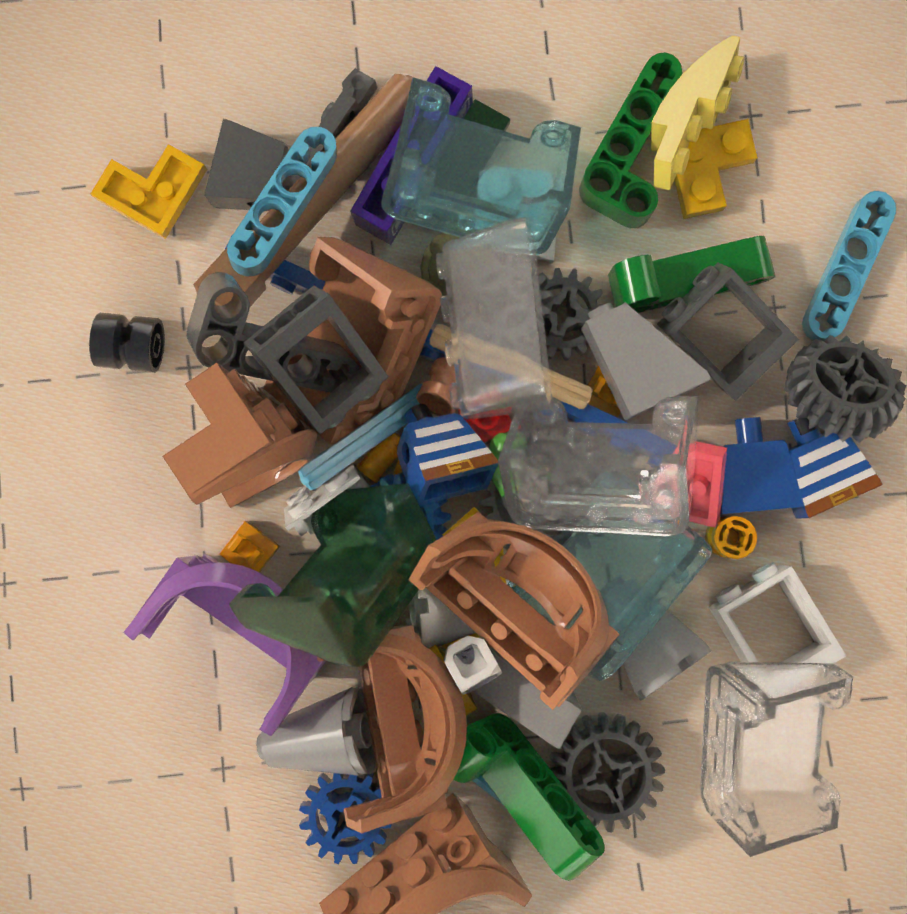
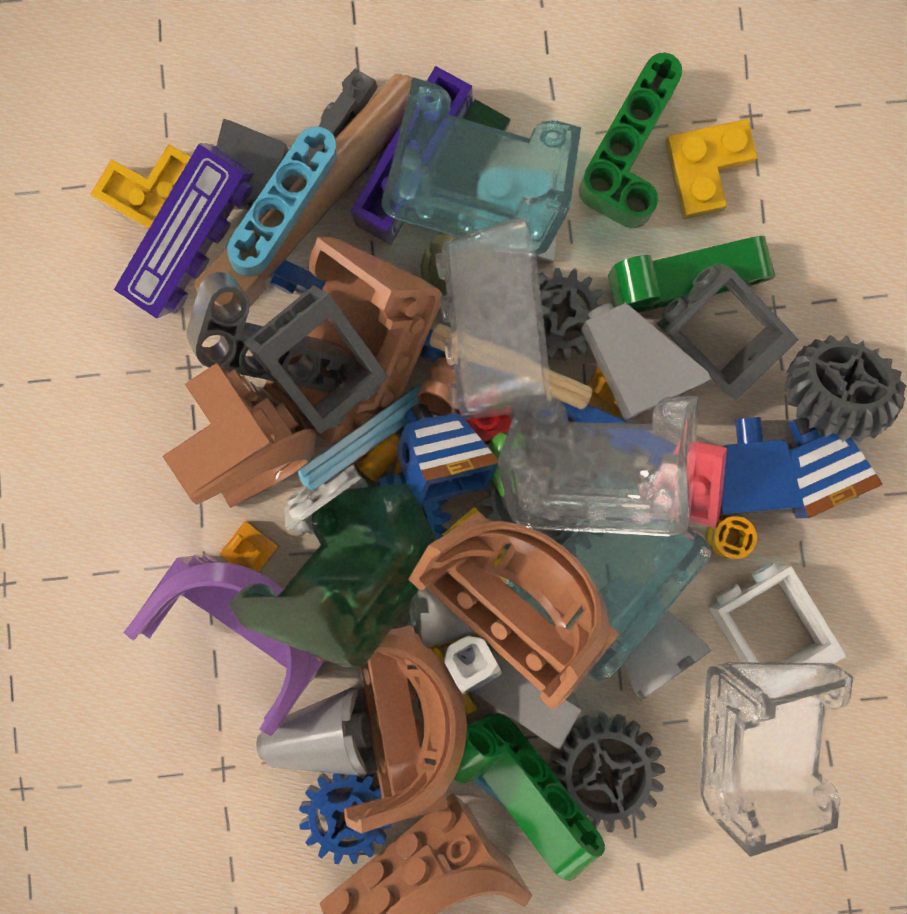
(121, 342): black wheel -> none
(185, 230): none -> dark purple brick
(693, 104): light yellow slope -> none
(844, 264): medium azure beam -> none

